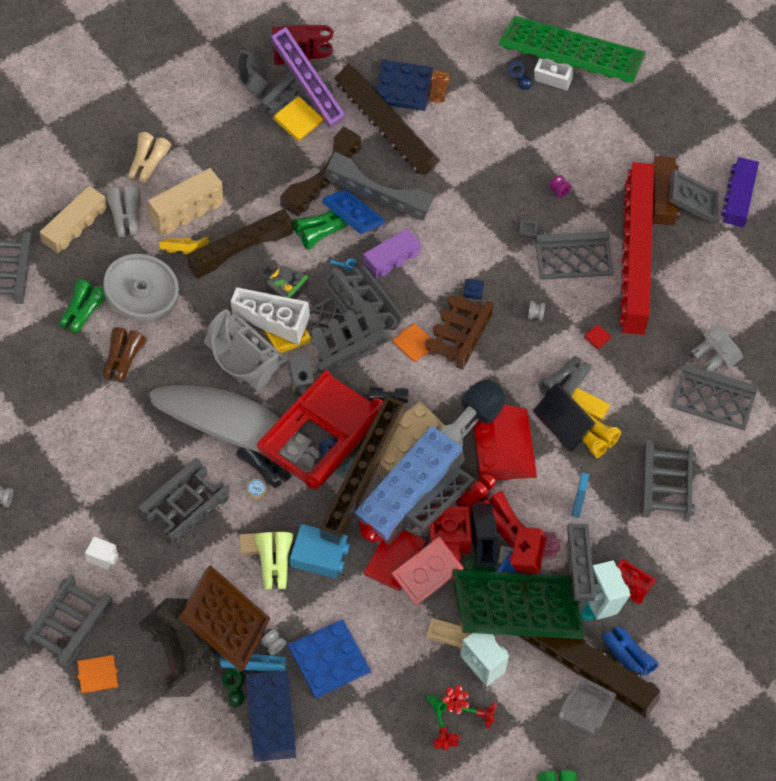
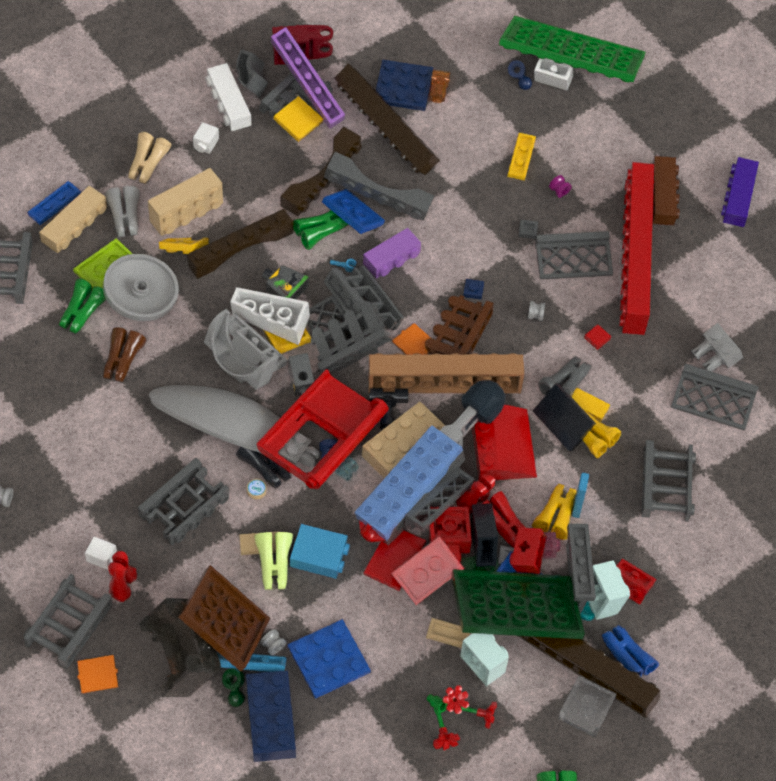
(54, 202): none -> blue tile
(95, 267): none -> lime tile
(121, 576): none -> red piece
(205, 138): none -> white brick
(228, 97): none -> white brick
(362, 470): dark brown brick -> none
(444, 372): none -> medium nougat brick
(521, 156): none -> yellow tile
(555, 501): none -> yellow piece
(693, 196): dark grey plate -> none

